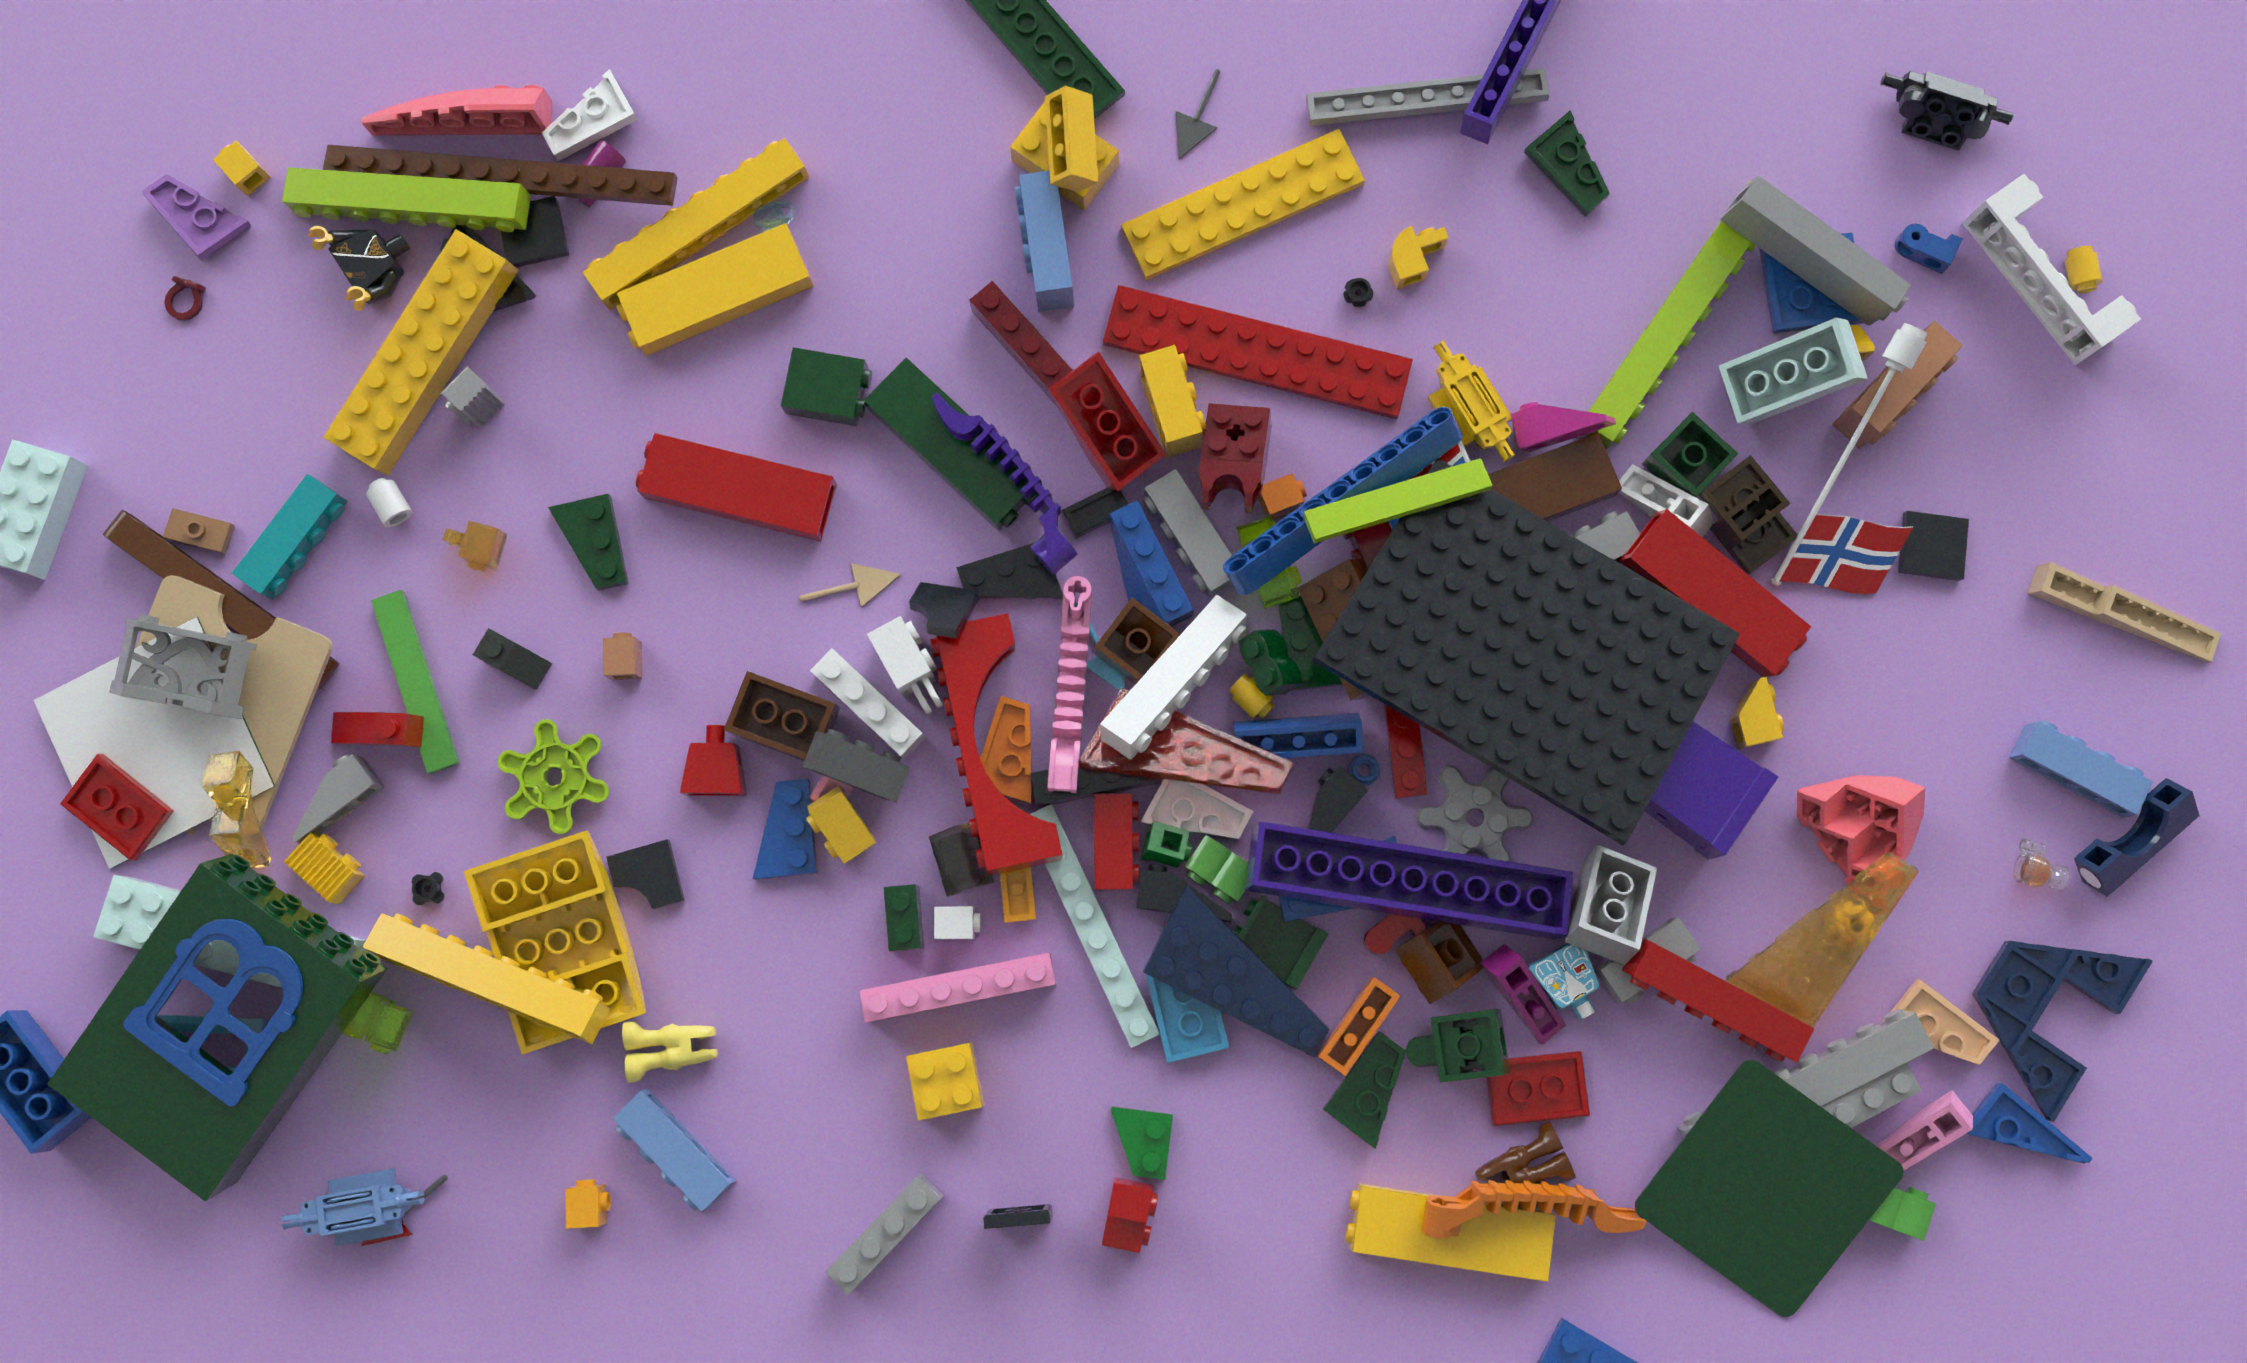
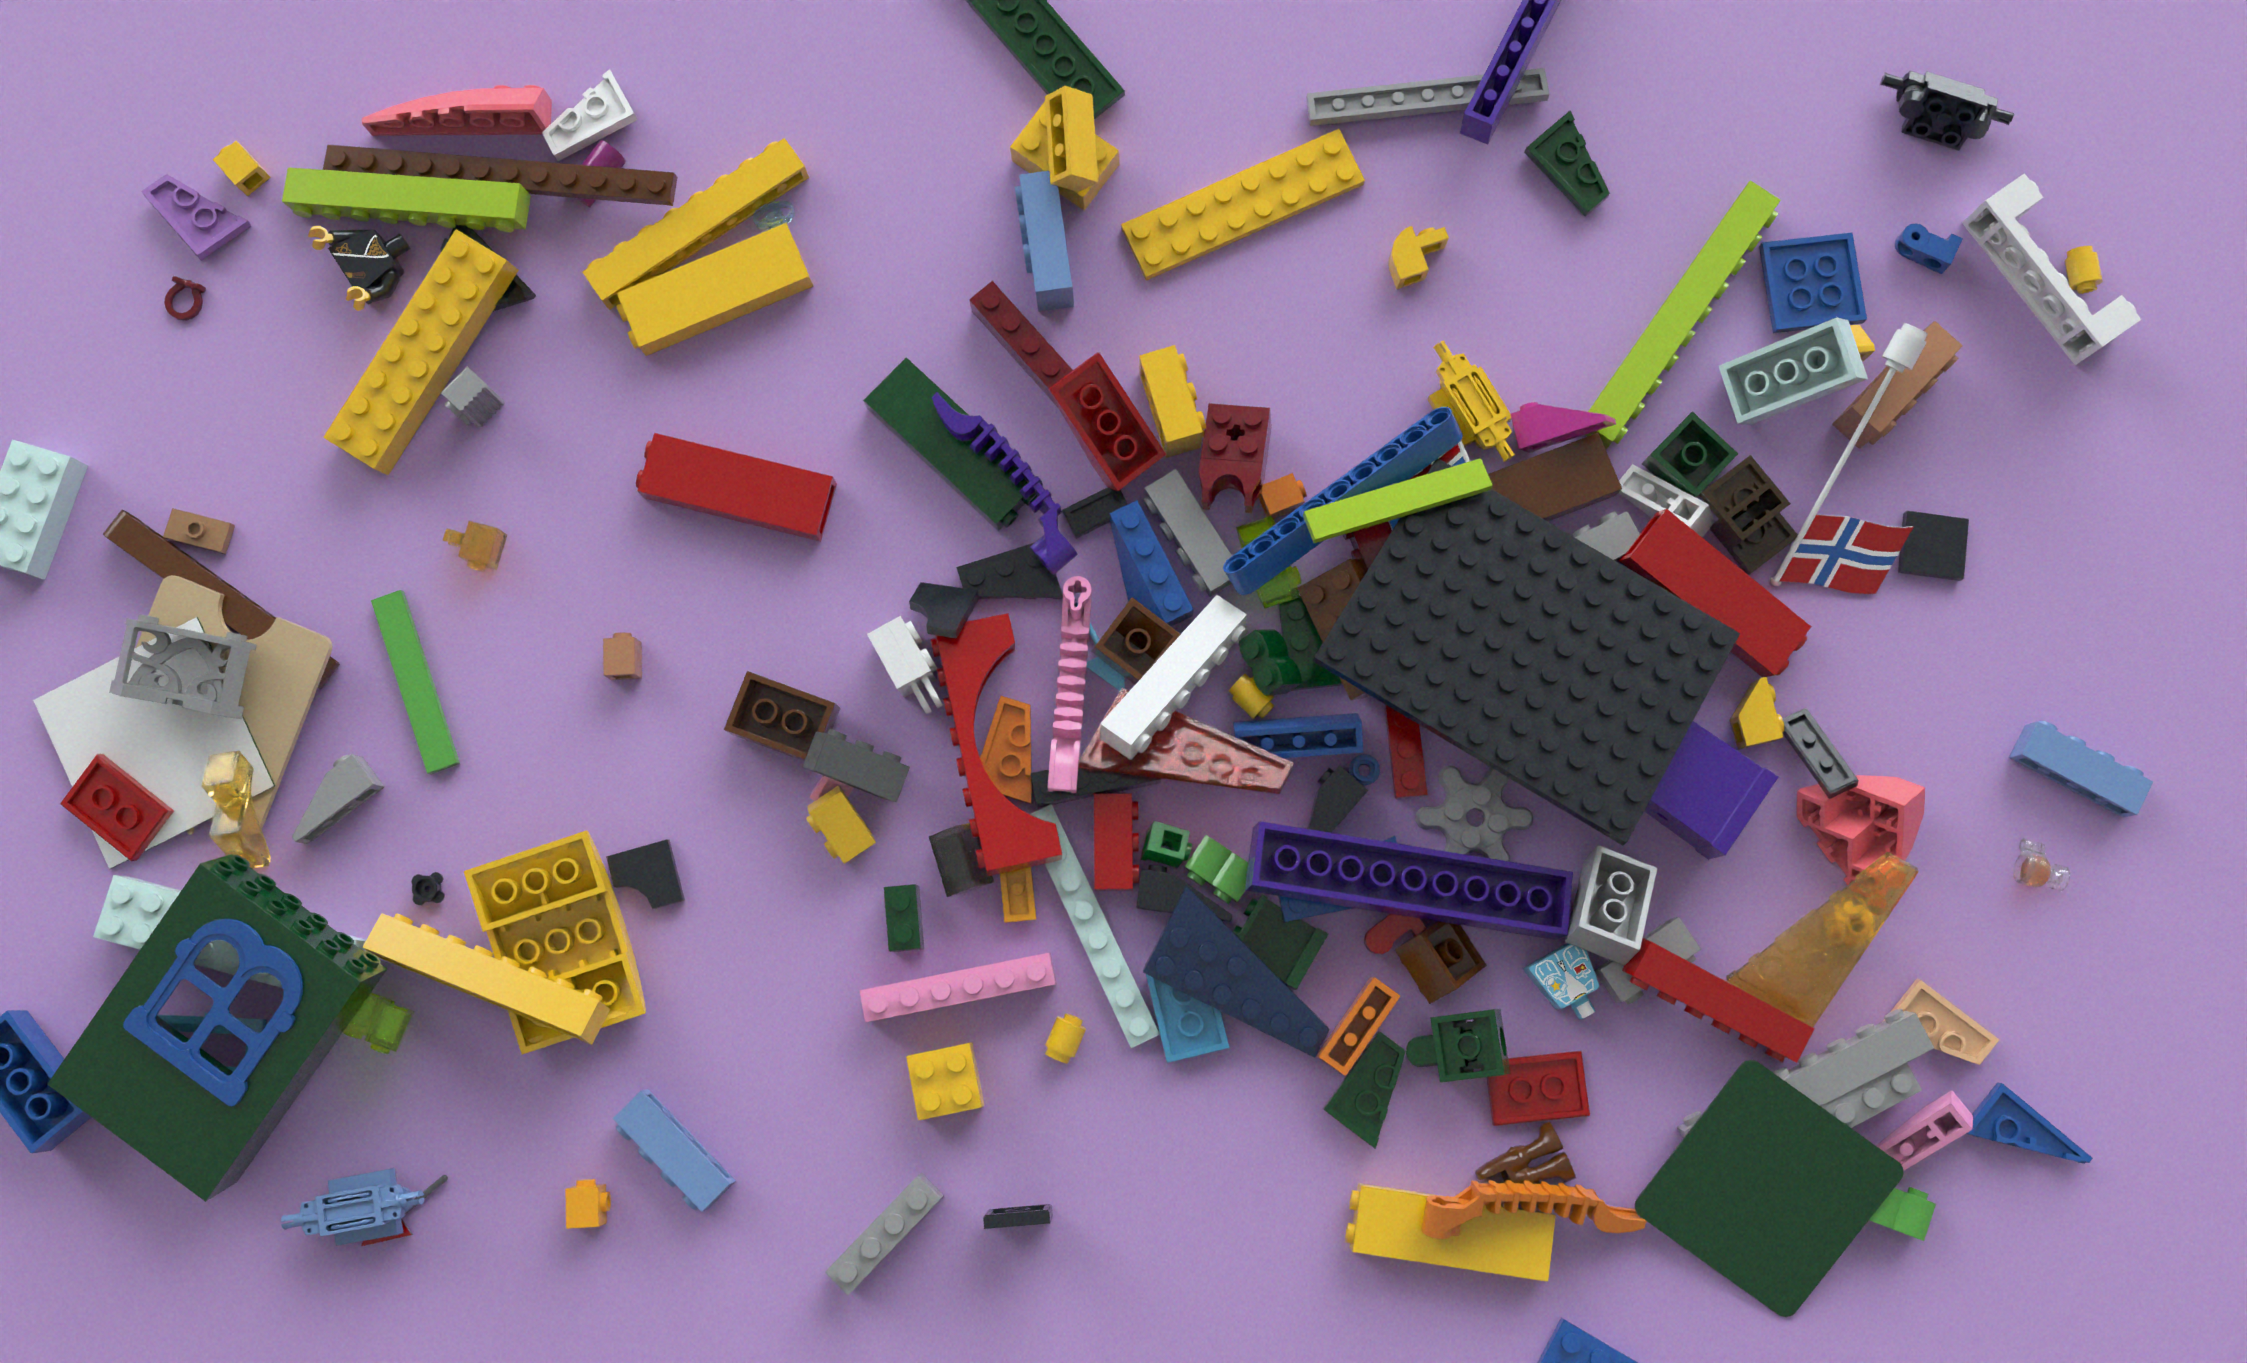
(290, 537): teal brick -> none
(325, 867): yellow brick -> none
(377, 729): red slope -> none
(388, 502): white brick -> none
(512, 659): pearl dark grey slope -> none
(533, 770): lime plate -> none
(543, 235): black tile -> none
(594, 538): dark green wing -> none
(677, 1052): light yellow piece -> none
(713, 767): red torso -> none
(787, 837): blue wing -> none
(826, 386): dark green brick -> none
(868, 582): tan piece -> none
(868, 704): white brick -> none
(956, 923): white brick -> none
(1065, 1038): none -> yellow brick
(1128, 1215): red brick -> none
(1144, 1140): green wing -> none
(1193, 130): dark grey piece -> none
(1197, 810): white wing -> none
(1259, 352): red plate -> none
(1361, 285): black plate -> none
(1523, 992): magenta slope -> none
(1816, 252): light grey brick -> none
(1818, 753): none -> tile
(2020, 988): dark blue wing -> none
(2123, 611): tan slope -> none
(2163, 816): dark blue arch -> none

